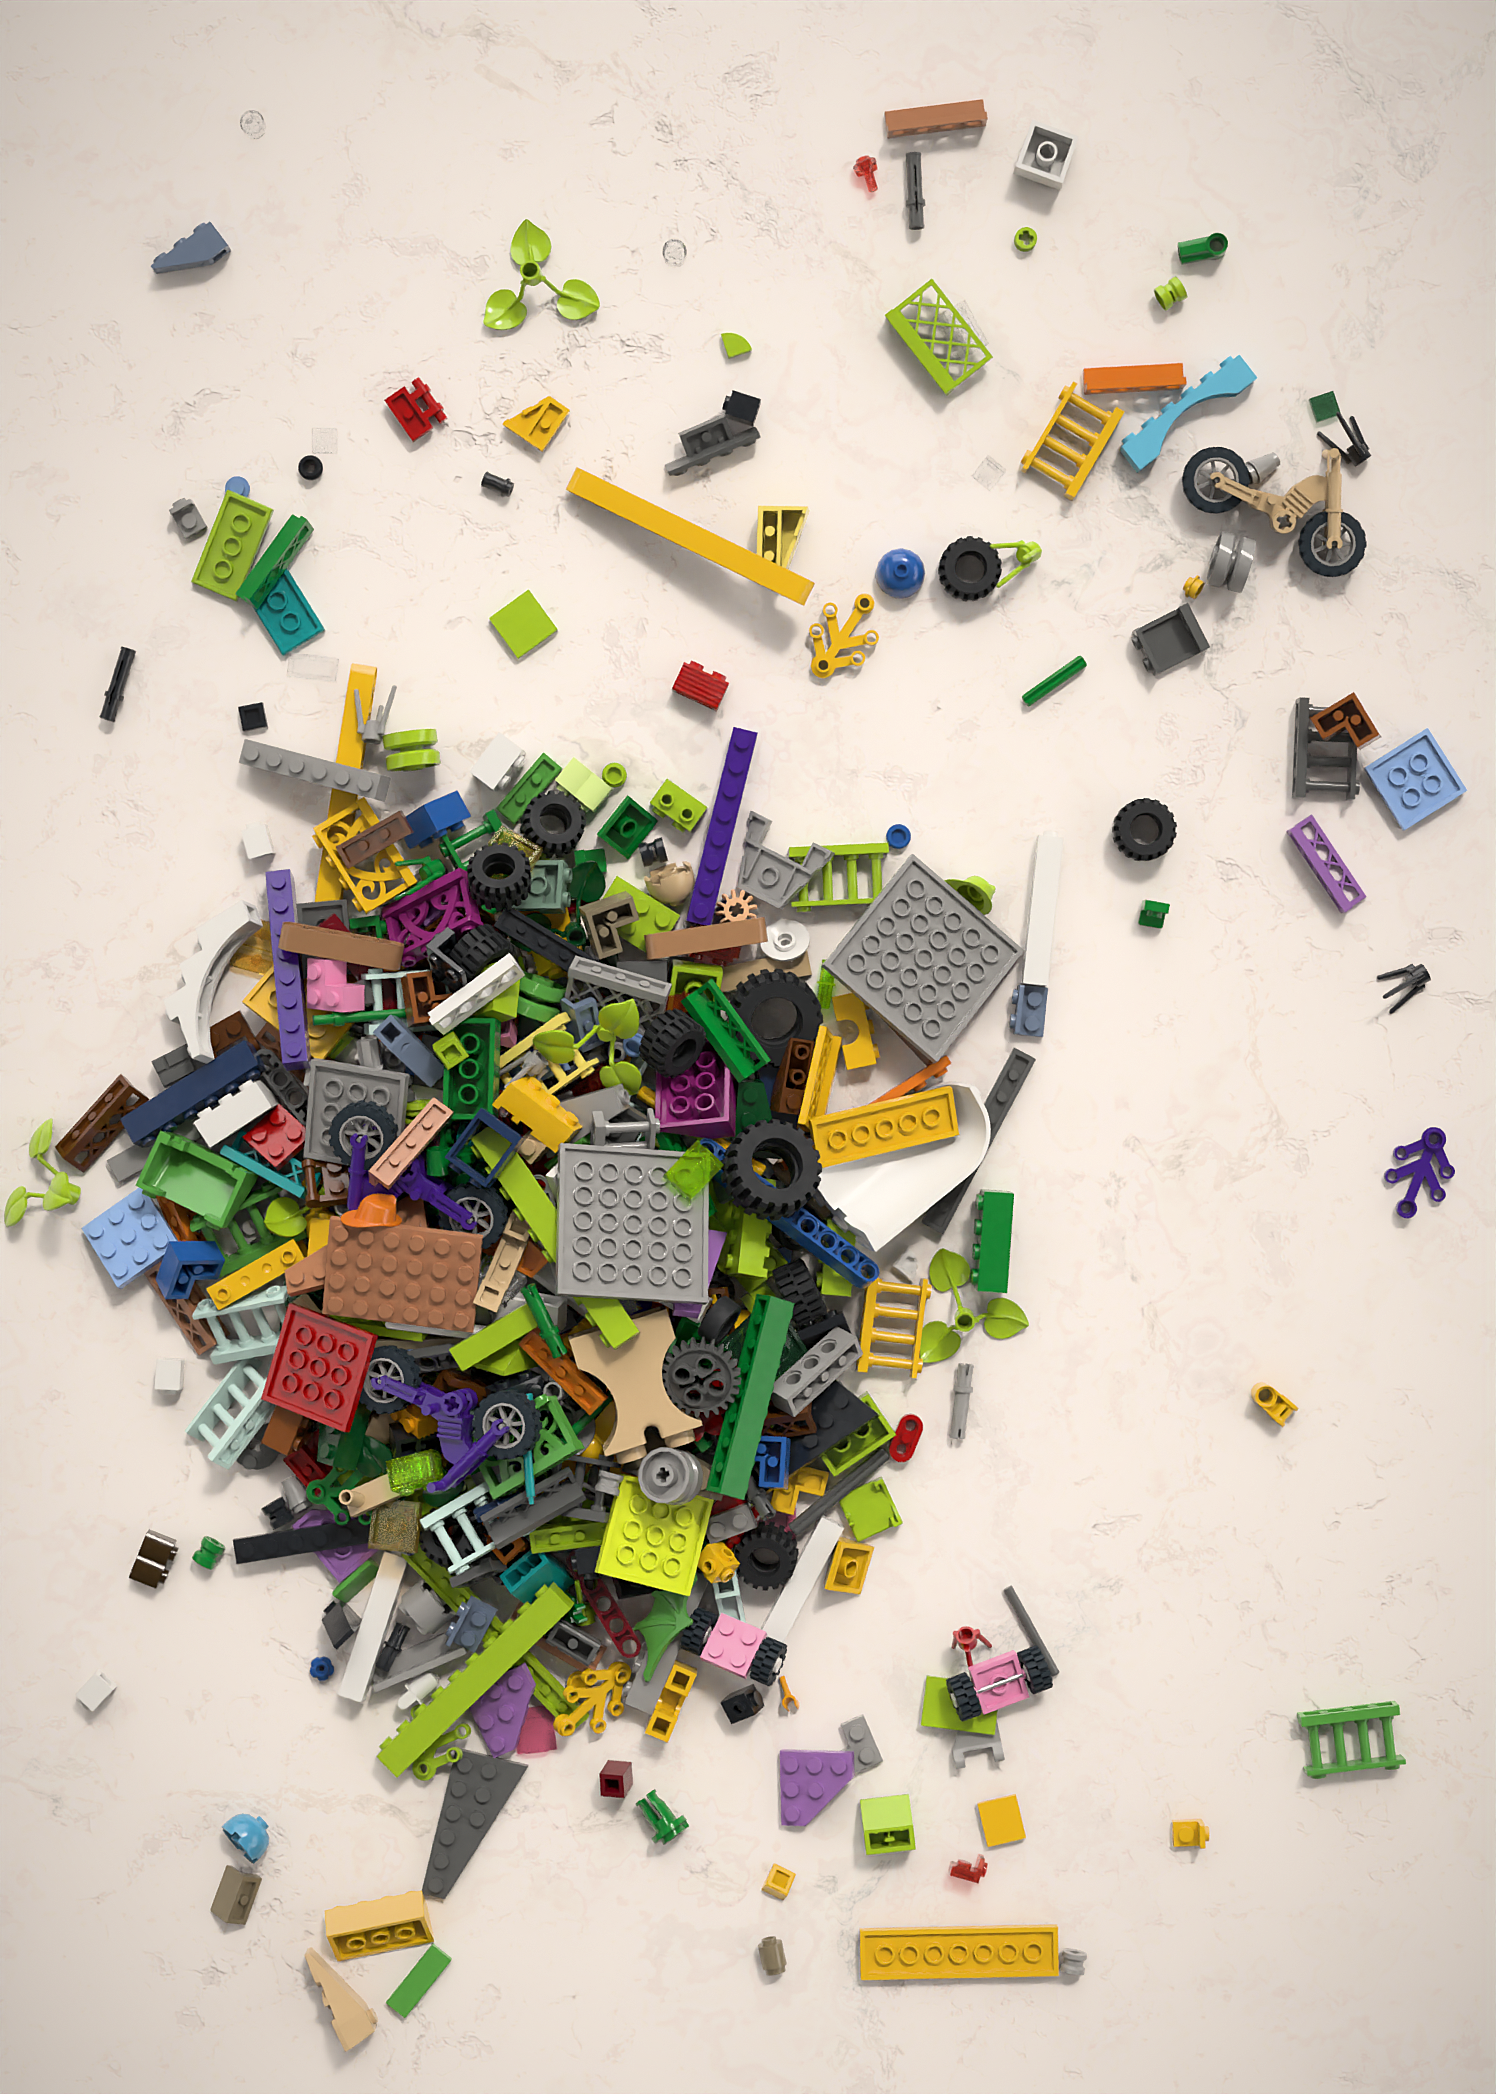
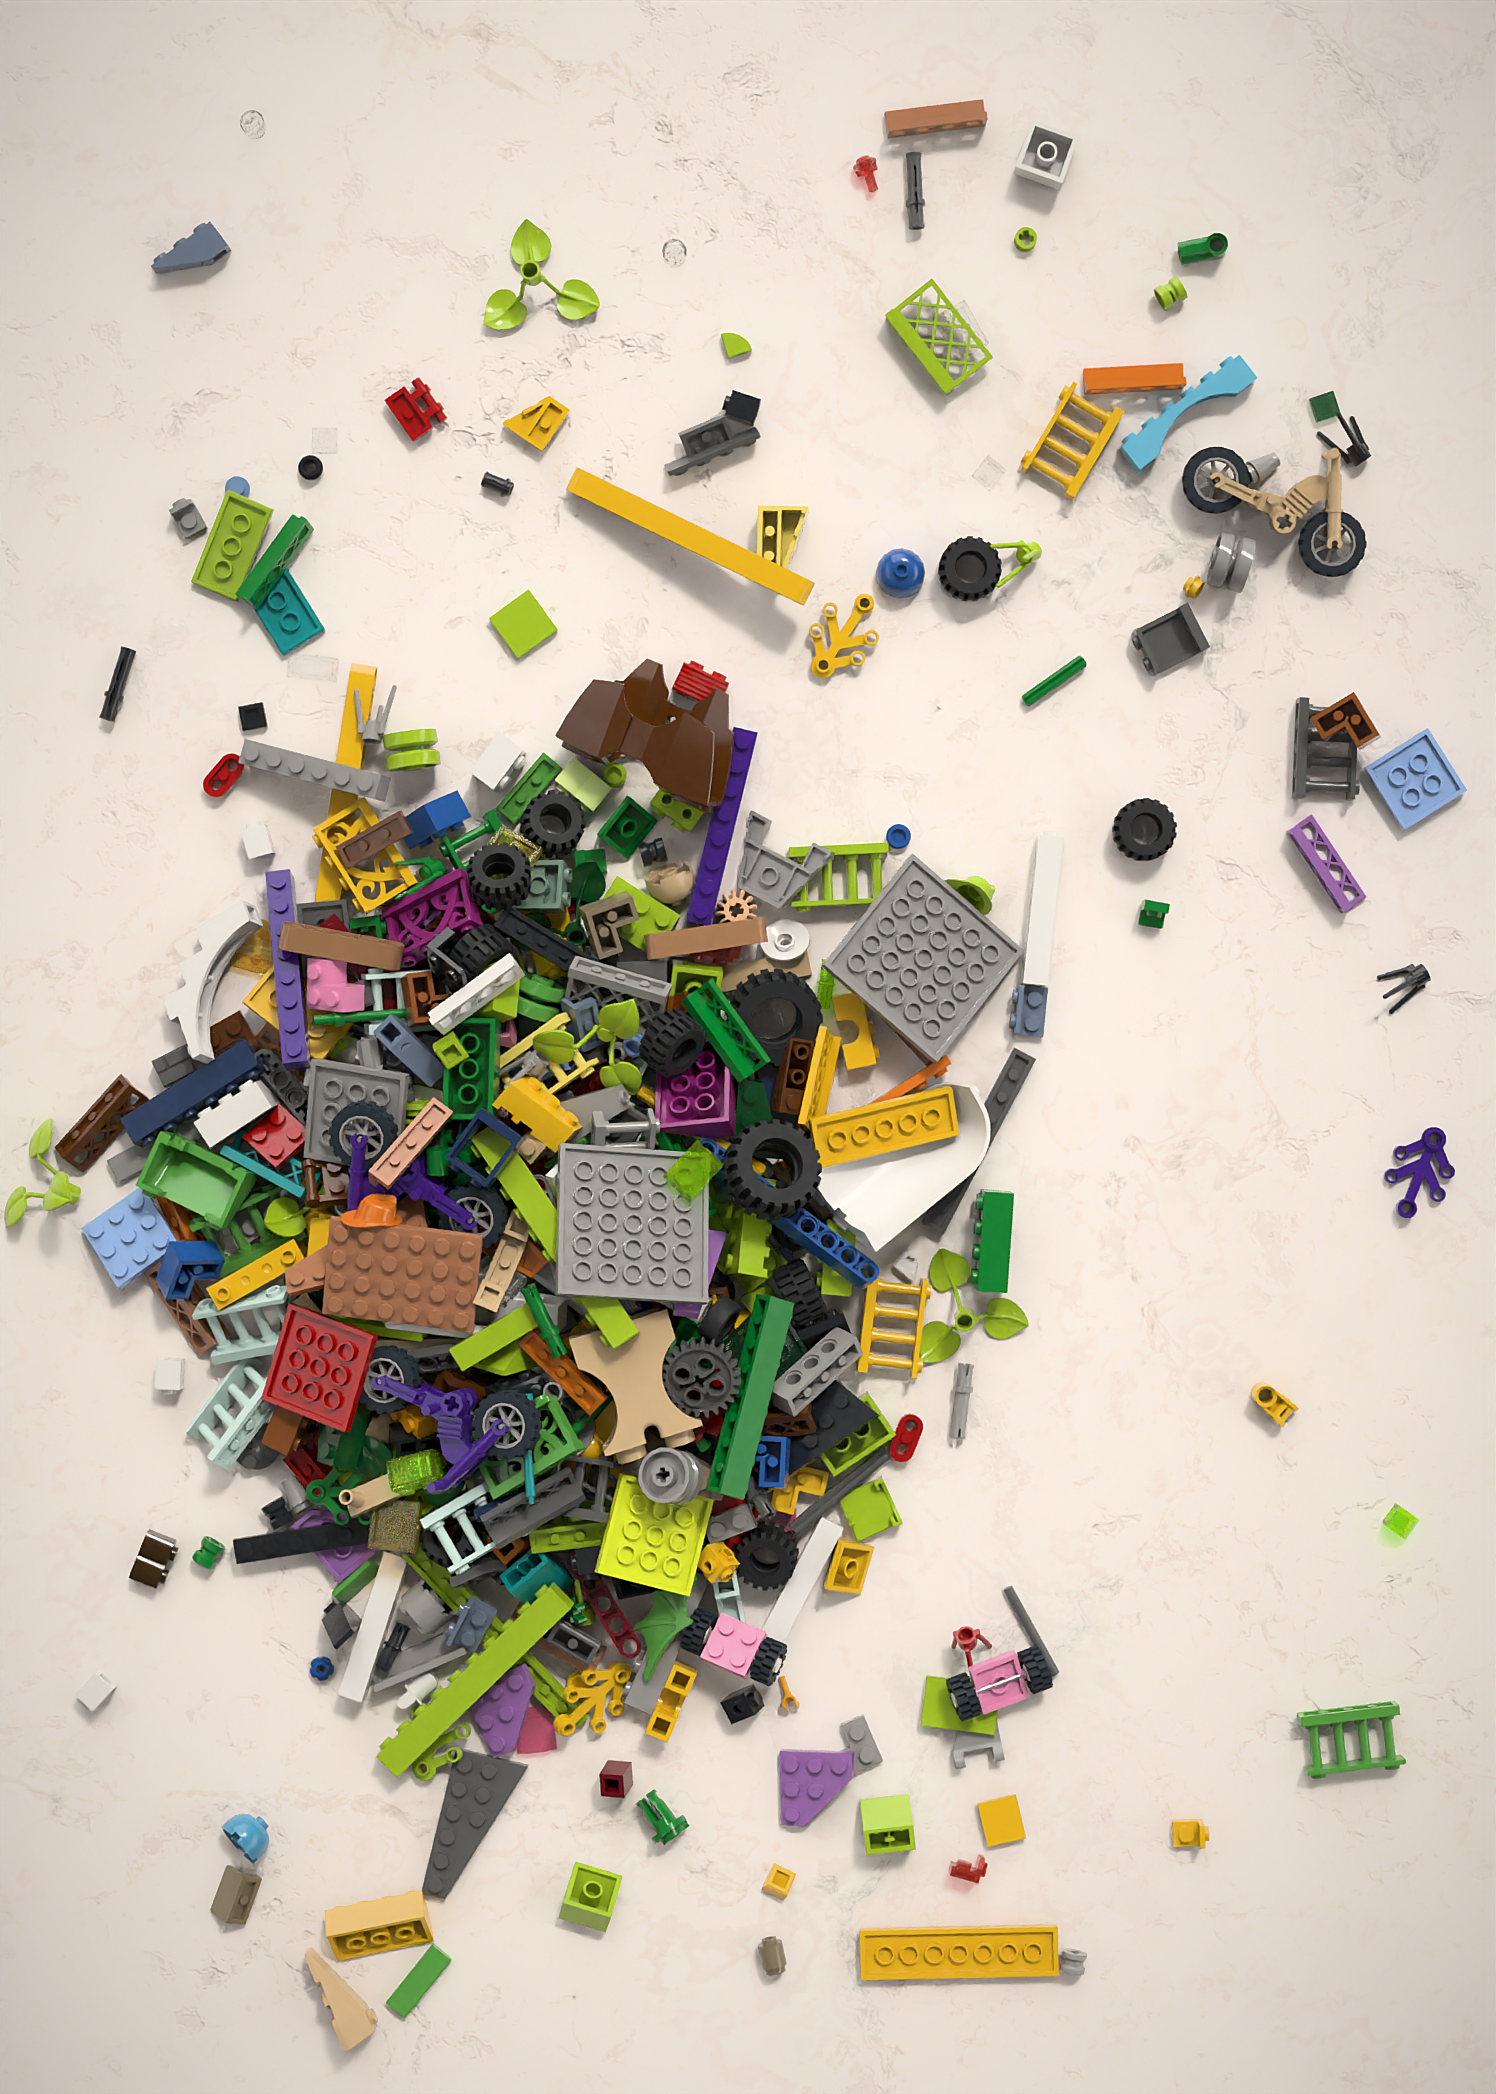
(224, 775): none -> red plate
(590, 1897): none -> lime slope
(609, 1483): light grey wheel -> none
(633, 719): none -> reddish brown piece
(1400, 1521): none -> clear neon green brick

